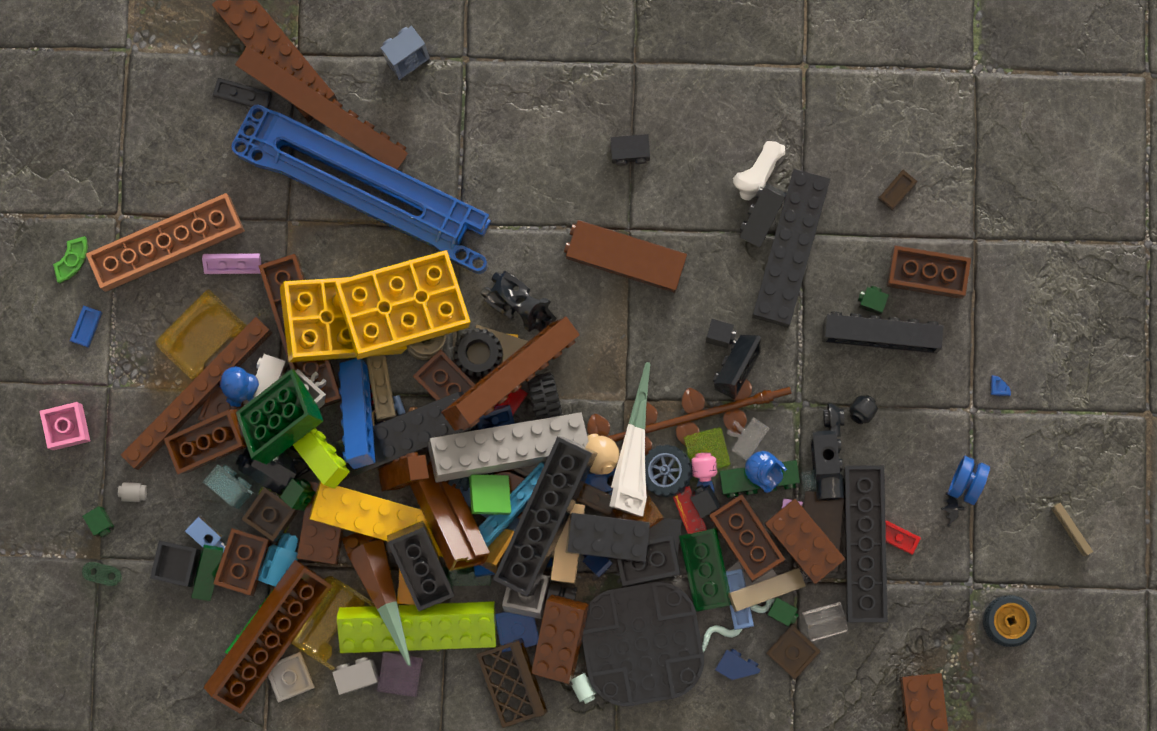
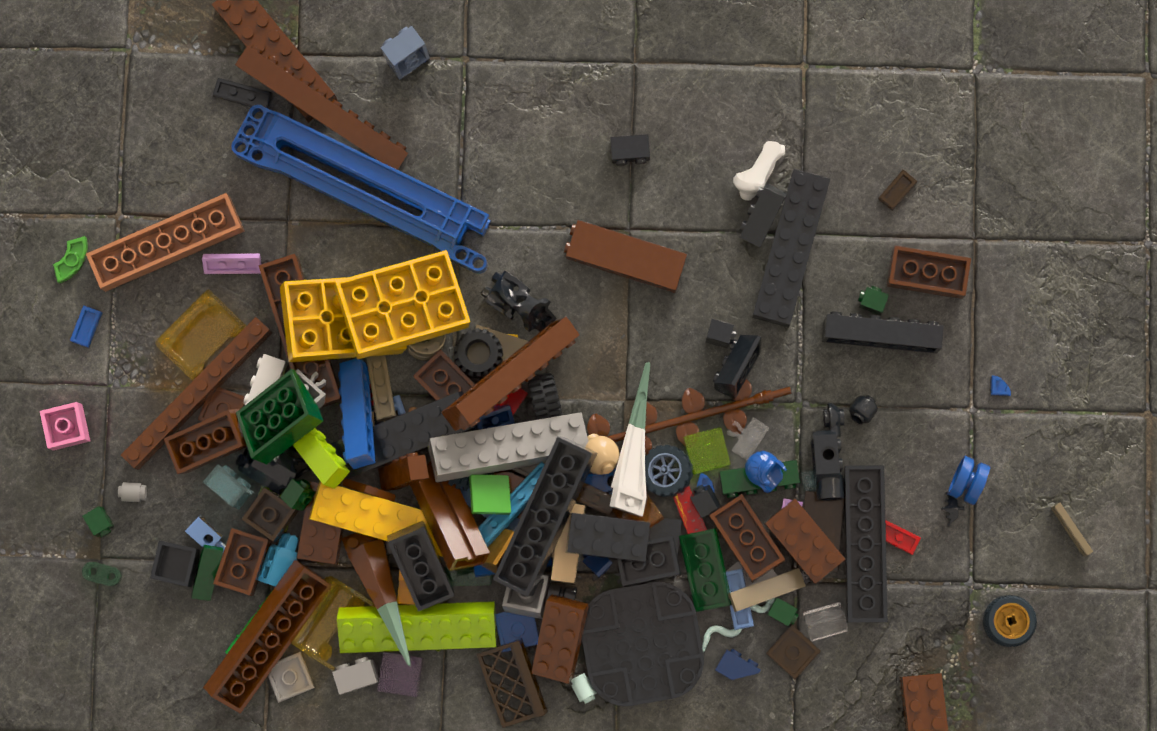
(238, 385): blue hair -> none
(369, 490): none -> reddish brown tile
(704, 466): bright pink head -> none

